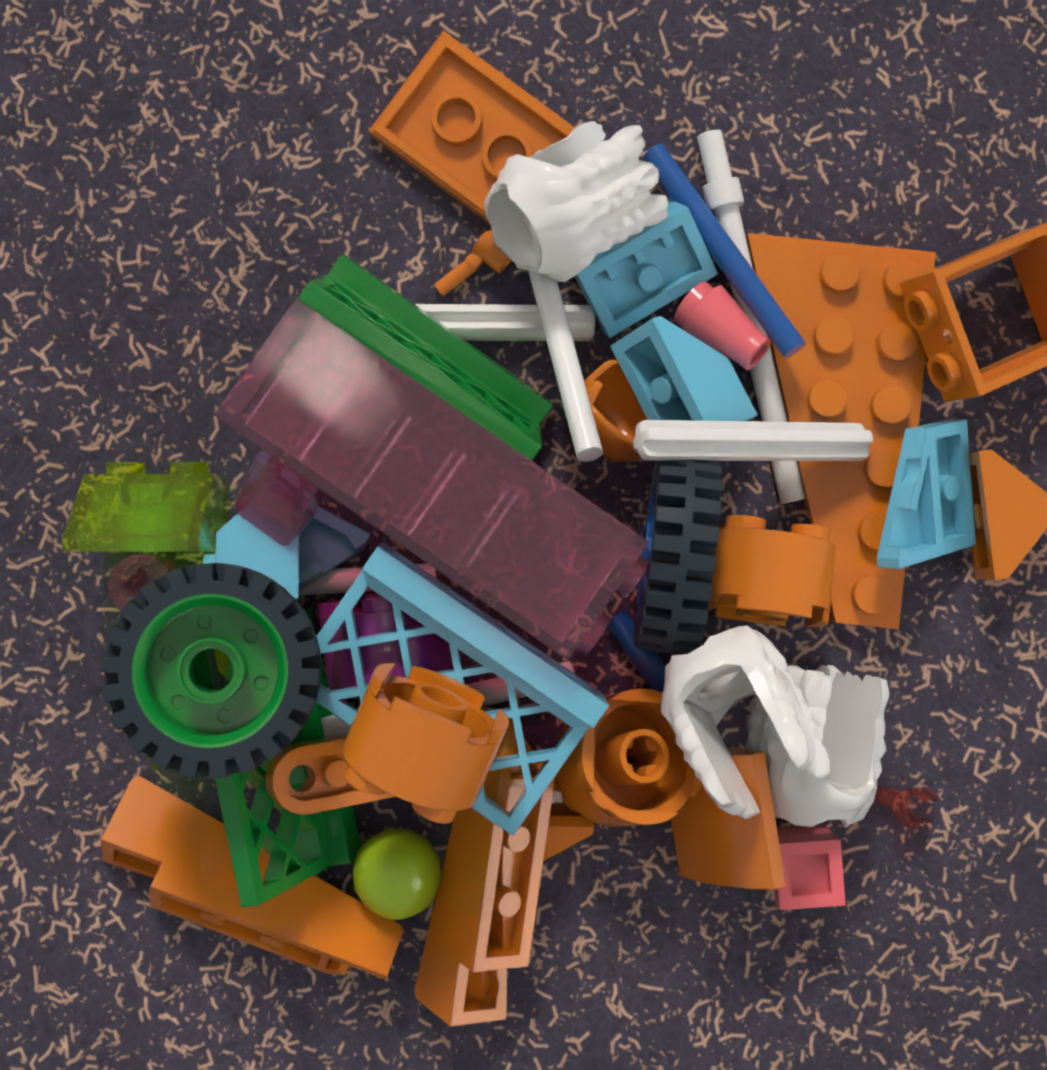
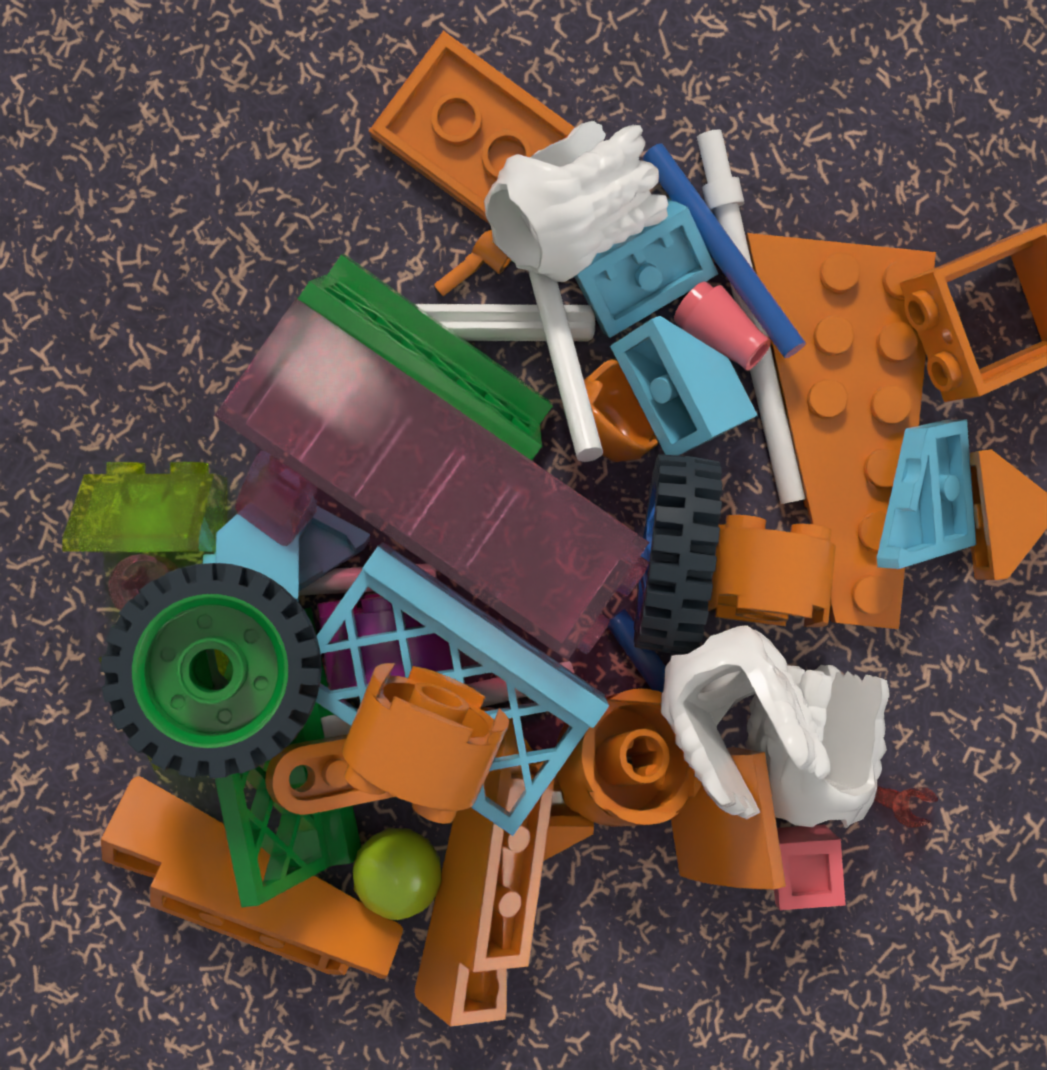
(751, 441): white axle -> none

